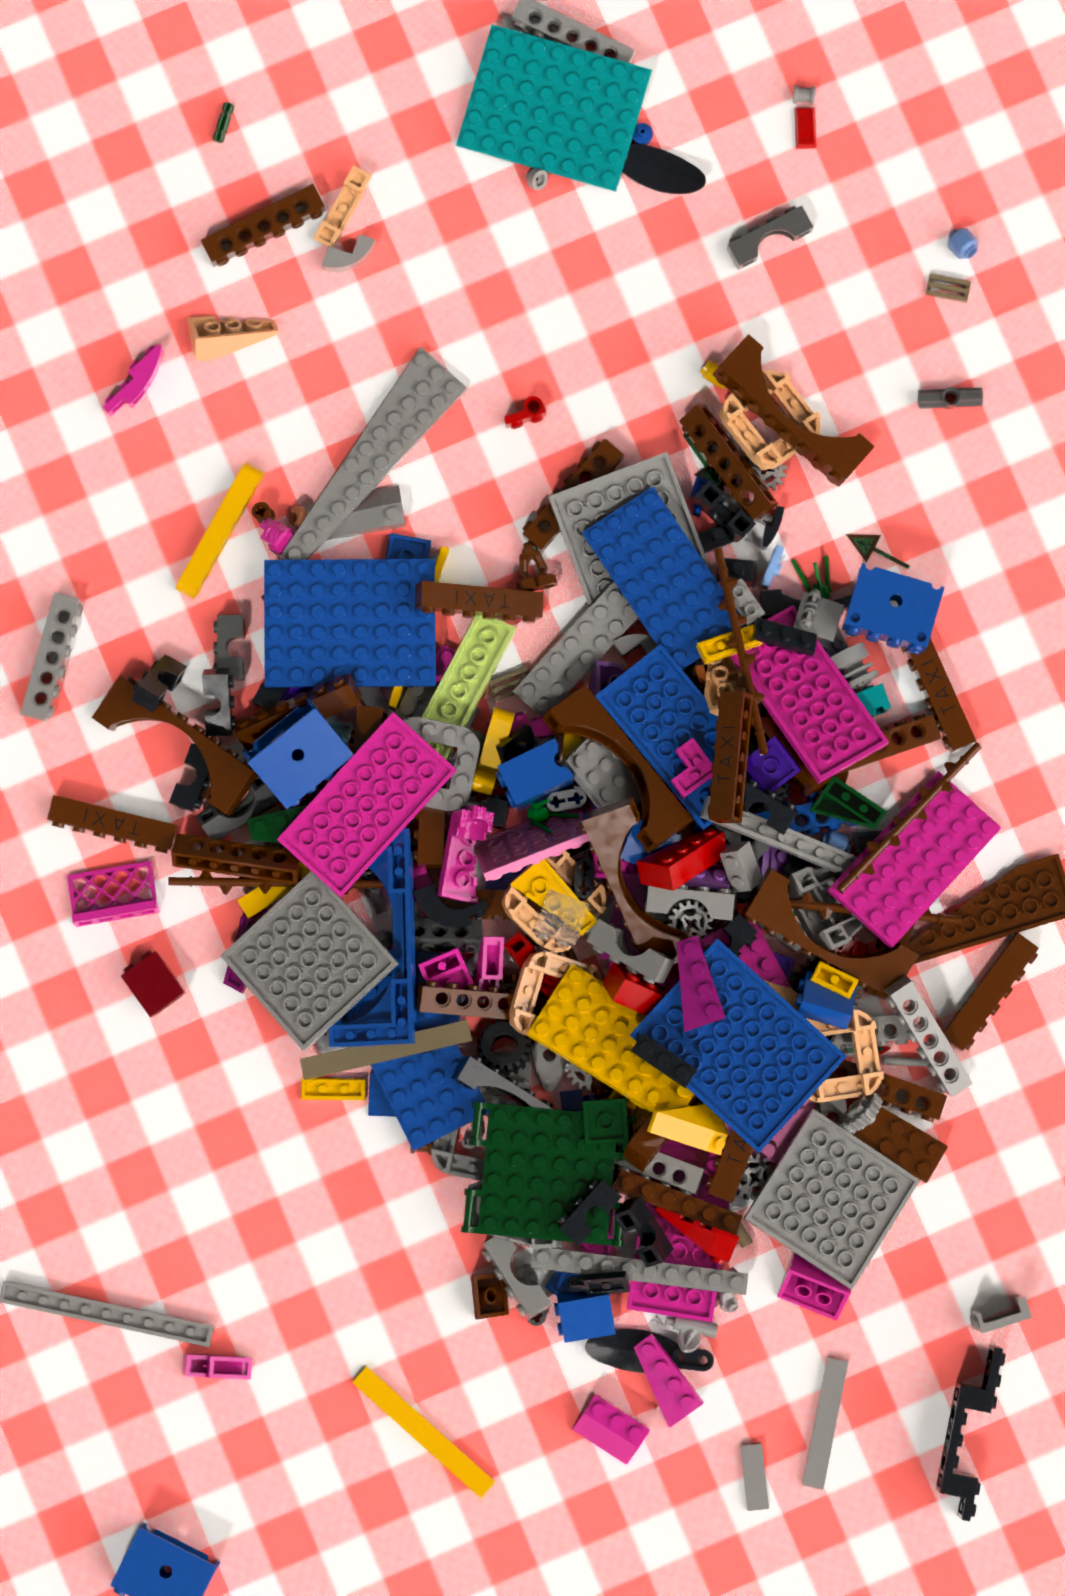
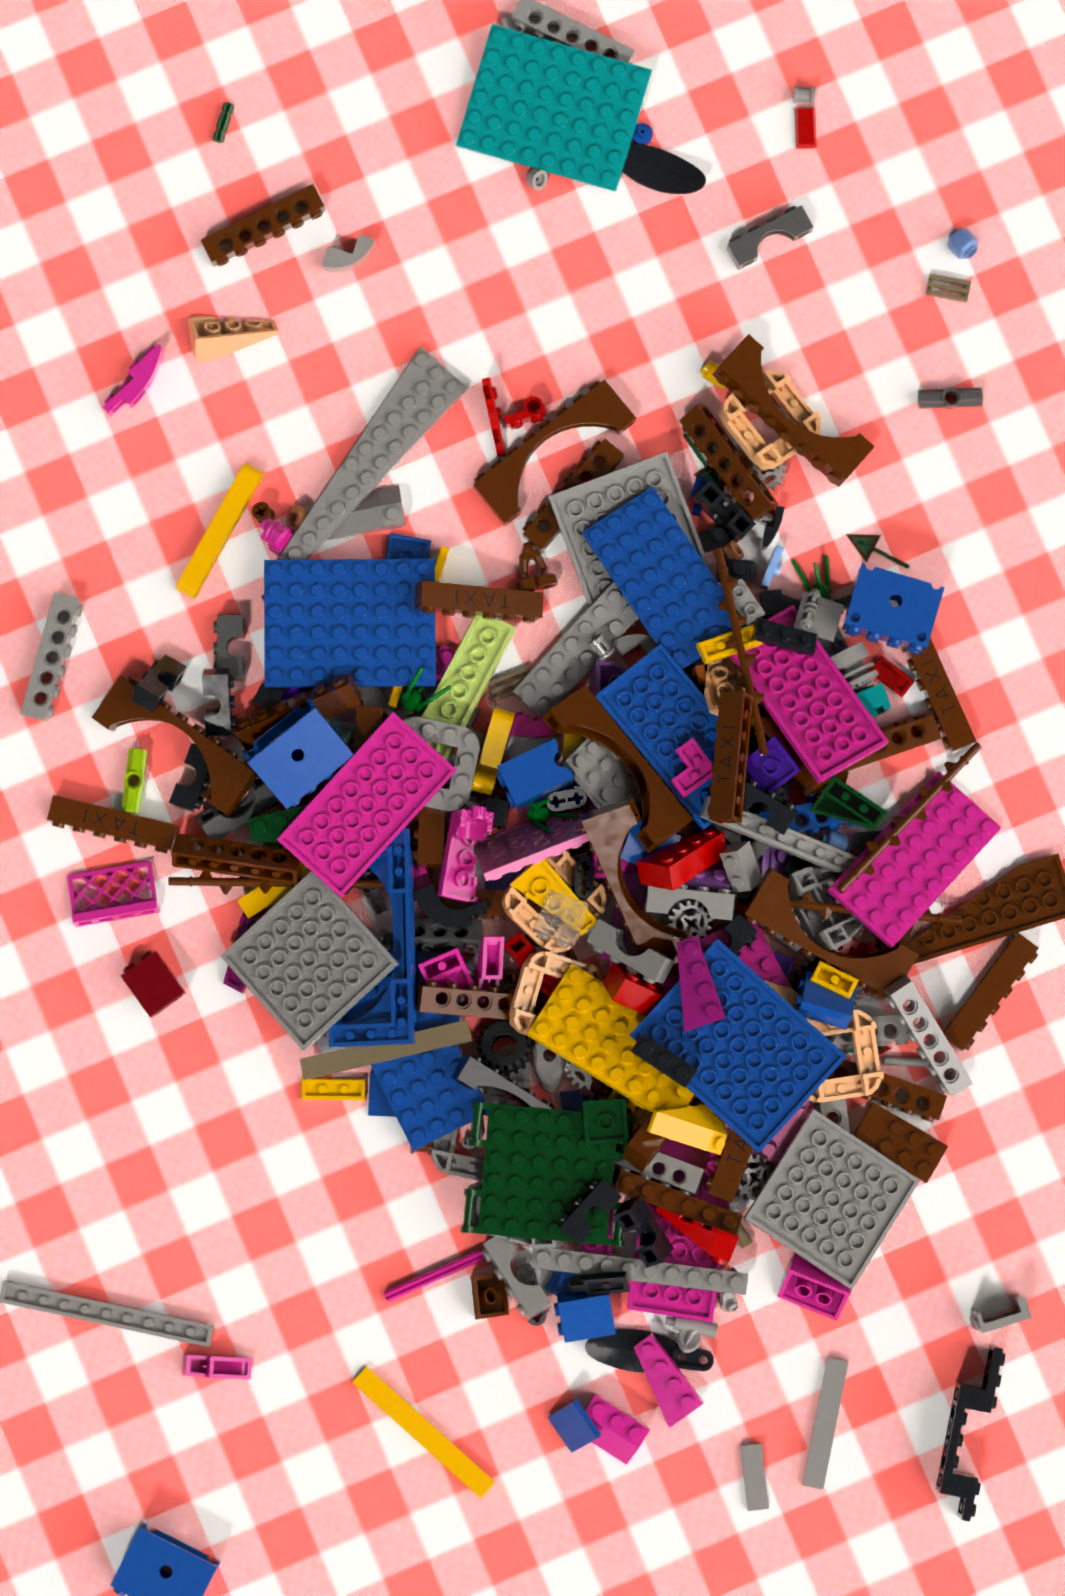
(135, 767): none -> lime piece
(343, 207): light nougat slope -> none
(412, 700): none -> green plant
(434, 1275): none -> dark pink axle
(494, 415): none -> red wing
(516, 744): black tile -> none
(574, 1426): none -> blue tile
(597, 408): none -> reddish brown arch
(601, 647): none -> light grey bush
(733, 550): none -> nougat tile
(862, 1113): light grey gear -> none
(892, 676): none -> red tile

